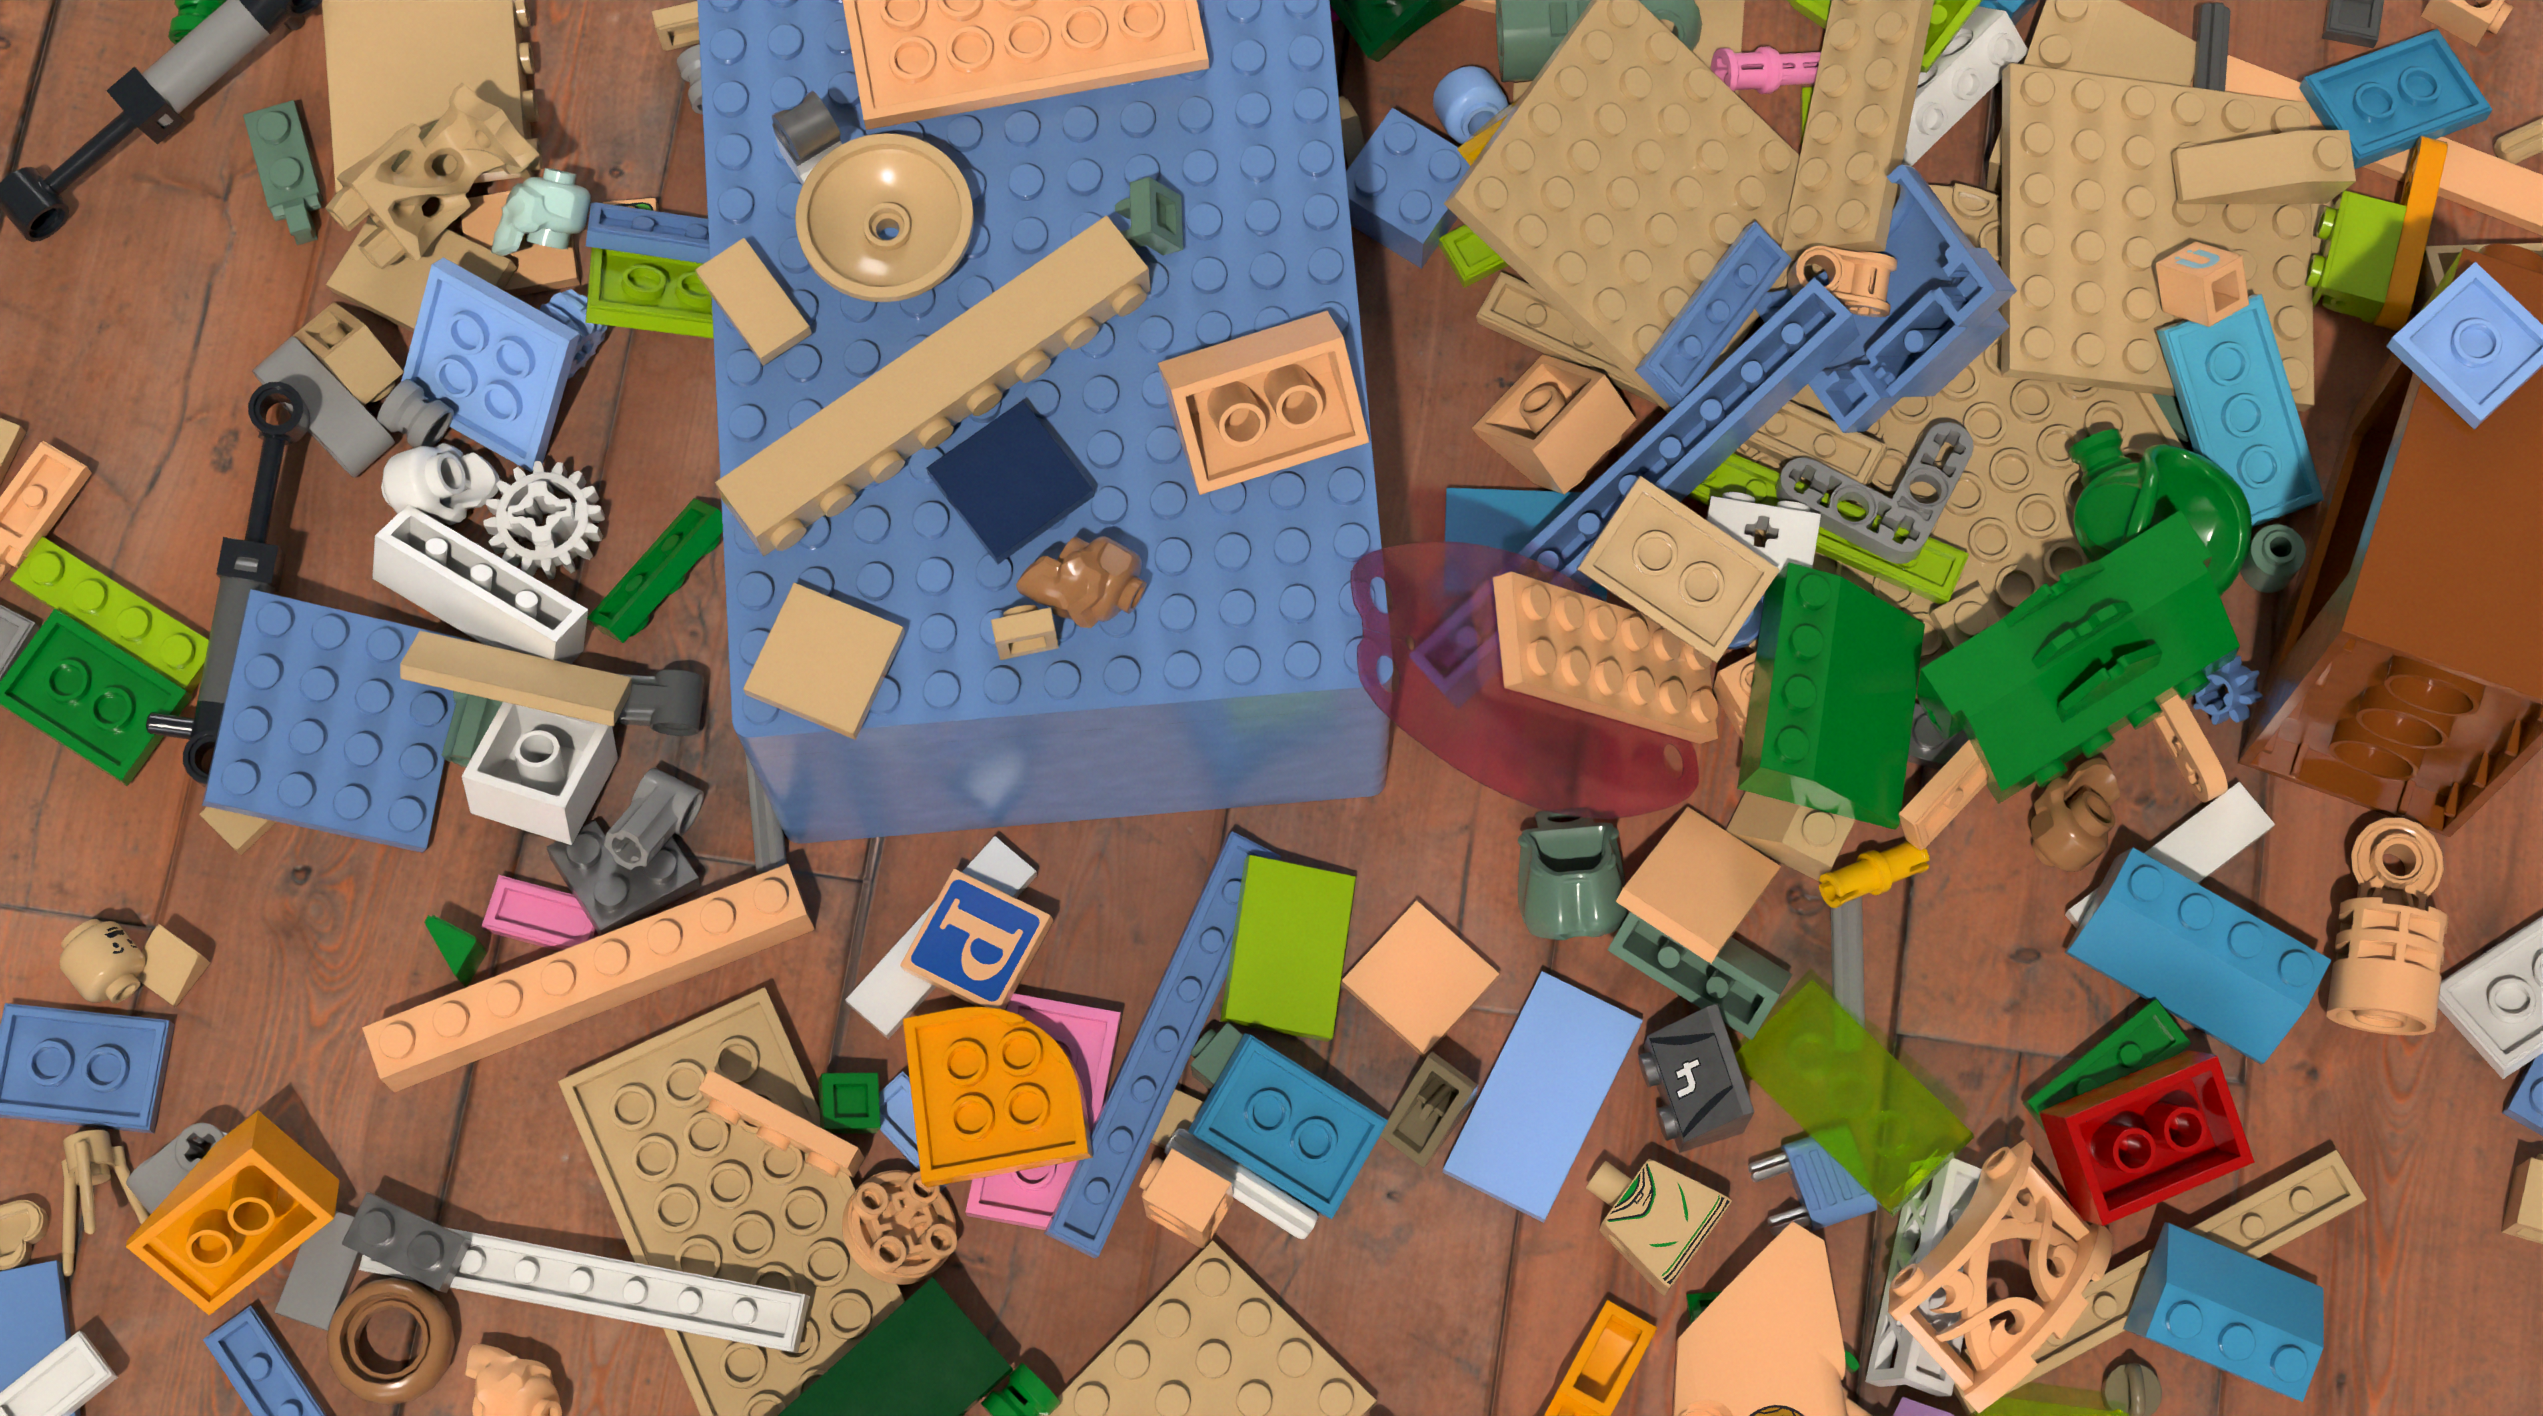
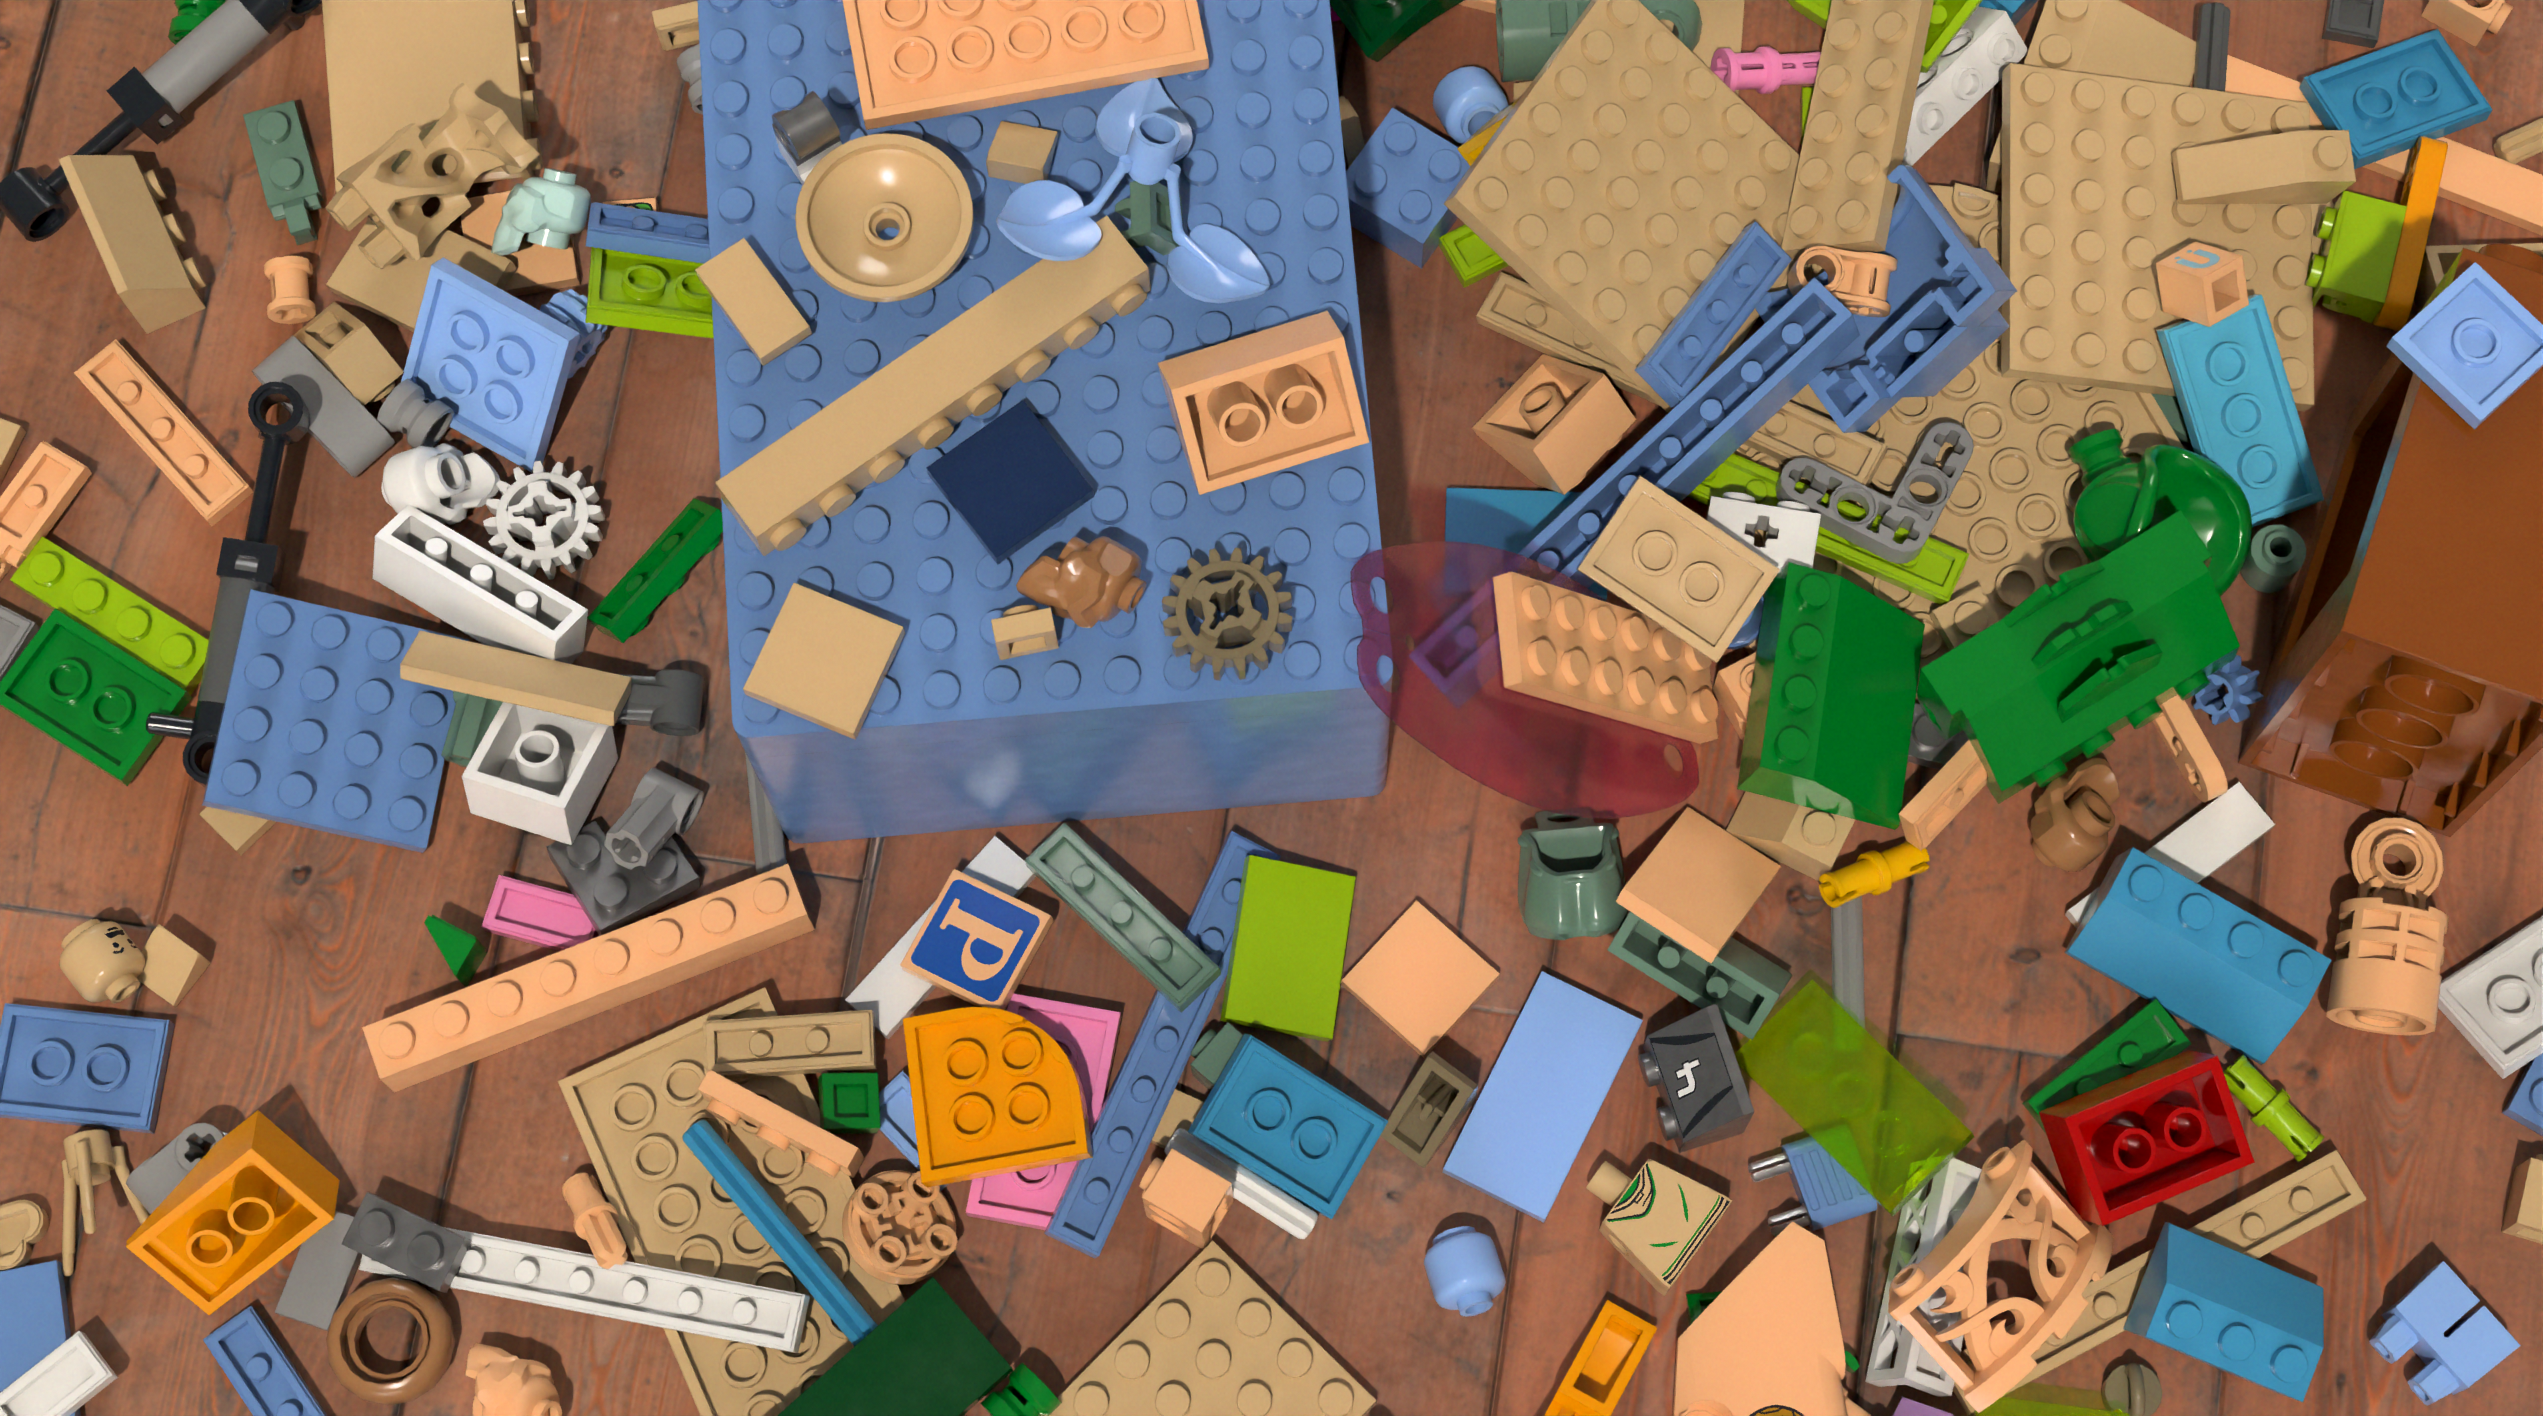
(136, 237): none -> tan slope
(163, 432): none -> light nougat tile
(289, 289): none -> light nougat bush
(595, 1220): none -> light nougat axle
(779, 1231): none -> dark azure axle
(790, 1044): none -> tan tile
(1021, 153): none -> tan slope
(1123, 917): none -> sand green tile
(1148, 137): none -> light blue plant
(1247, 629): none -> dark tan gear
(1464, 1270): none -> light blue head
(2271, 1108): none -> lime pin
(2420, 1323): none -> light blue hips

